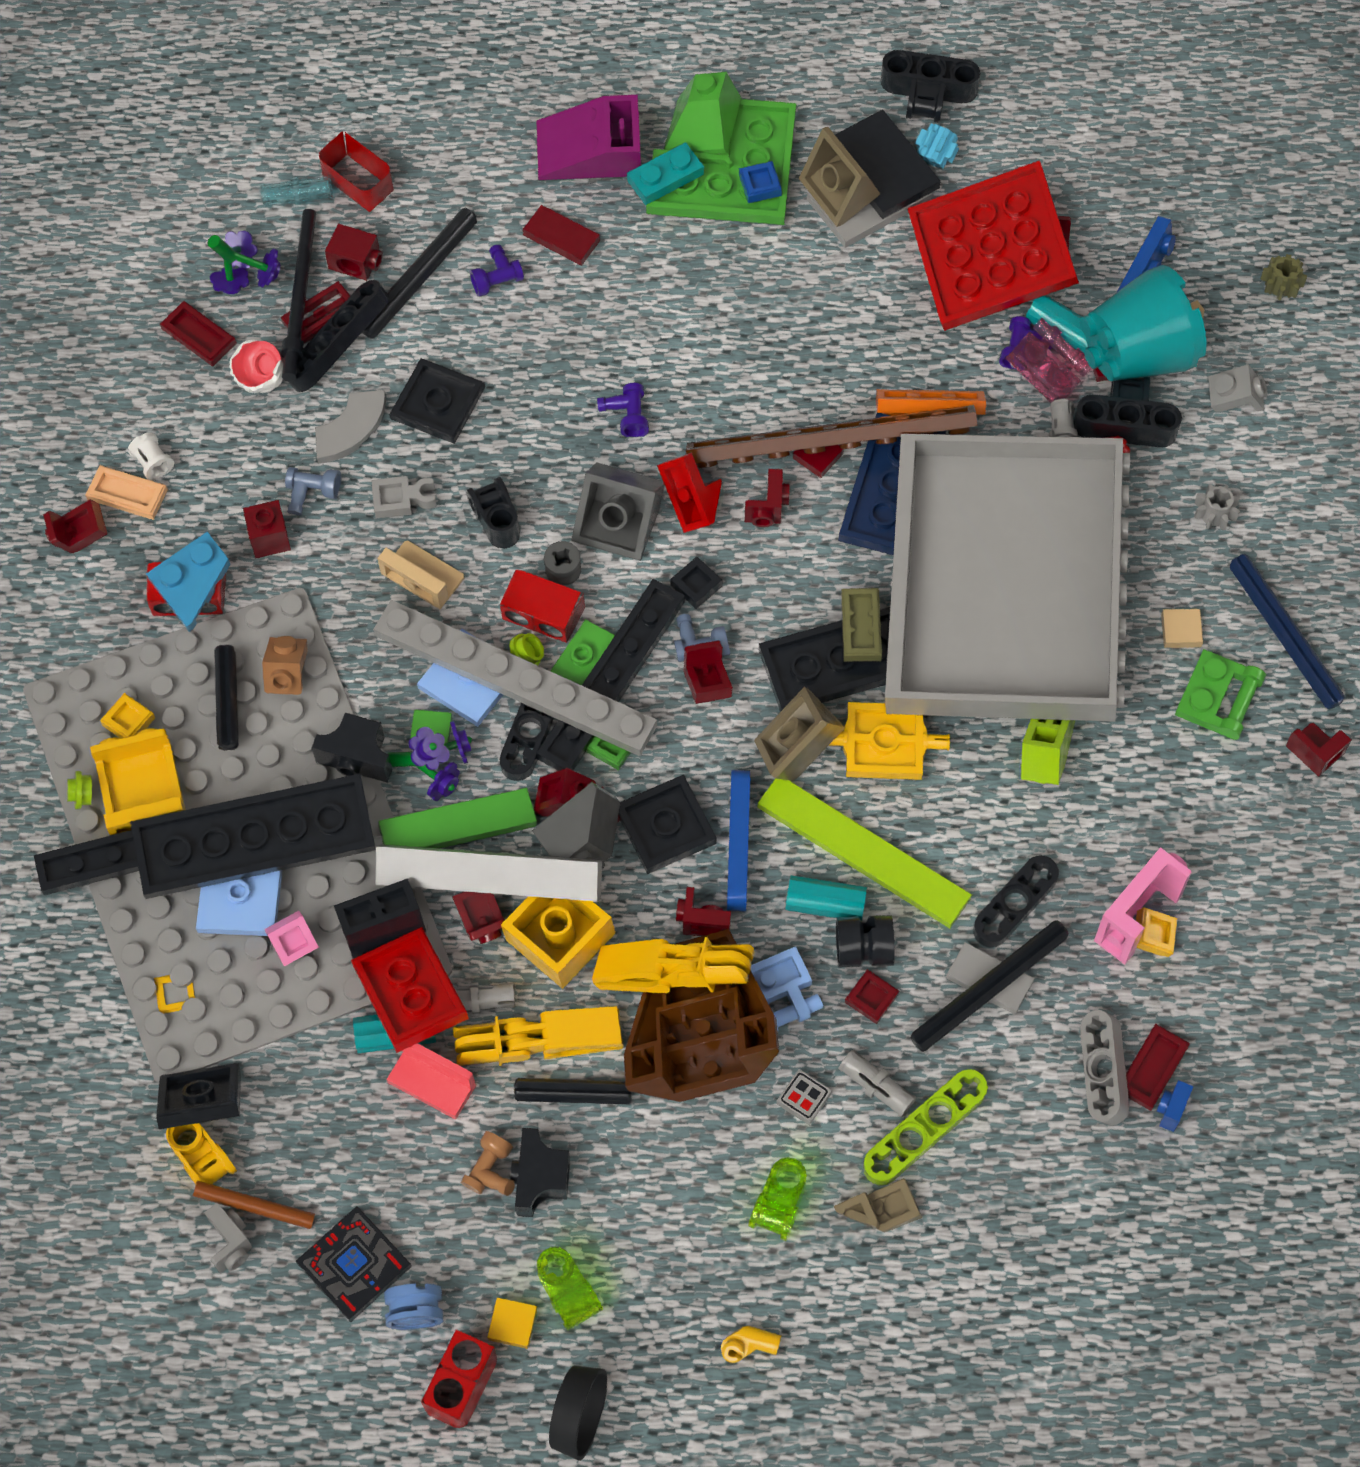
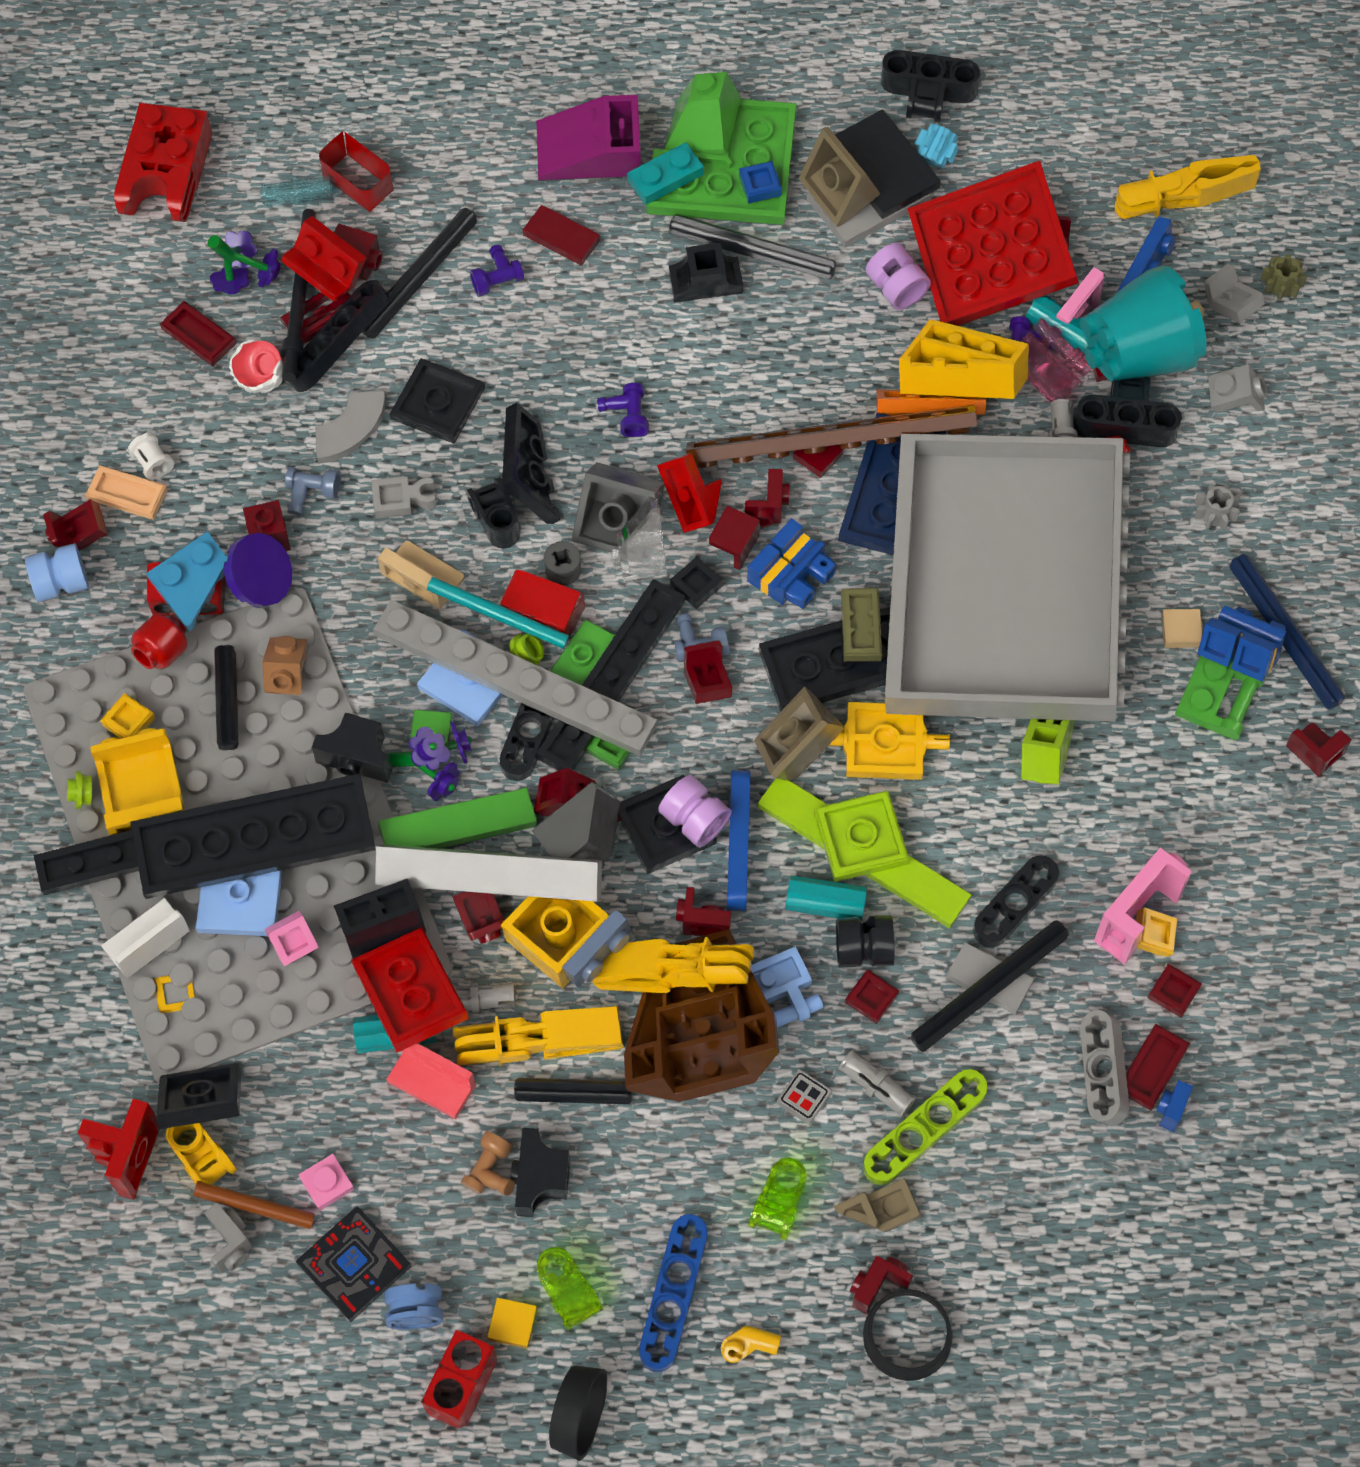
(57, 572): none -> light blue wheel
(124, 1149): none -> red bracket
(146, 938): none -> white panel
(159, 641): none -> red head
(163, 159): none -> red brick
(258, 570): none -> dark purple tile
(324, 259): none -> red bracket
(326, 1182): none -> bright pink plate
(497, 612): none -> teal bar
(523, 466): none -> black wing
(588, 959): none -> sand blue plate
(641, 545): none -> clear slope
(676, 1293): none -> blue beam
(689, 806): none -> lavender wheel
(705, 274): none -> black brick
(735, 534): none -> dark red panel
(753, 247): none -> axle
(787, 563): none -> blue hips
(861, 836): none -> lime tile
(868, 1284): none -> dark red bracket
(896, 1371): none -> black tyre
(898, 276): none -> lavender wheel
(963, 363): none -> yellow wedge
(1084, 297): none -> bright pink tile
(1174, 990): none -> dark red tile
(1191, 186): none -> yellow arm
(1230, 296): none -> light grey bracket
(1244, 641): none -> blue hips

